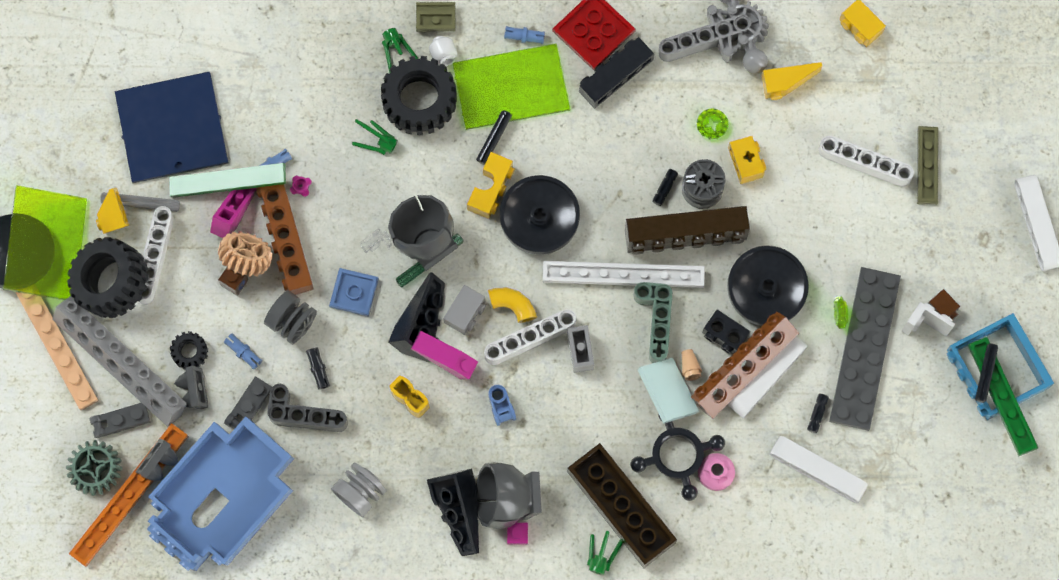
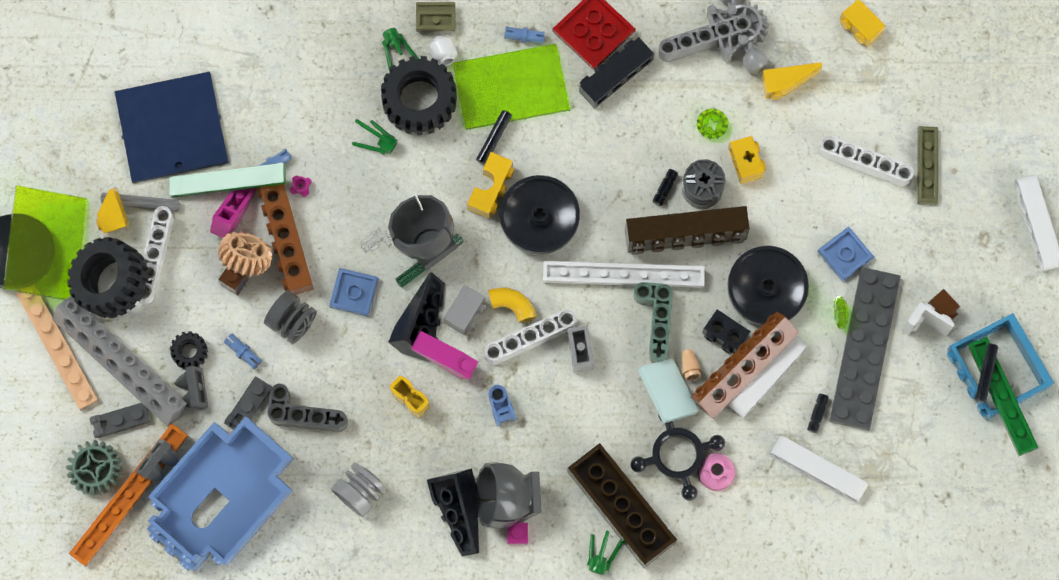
(318, 368): black pin -> none
(845, 254): none -> medium blue tile

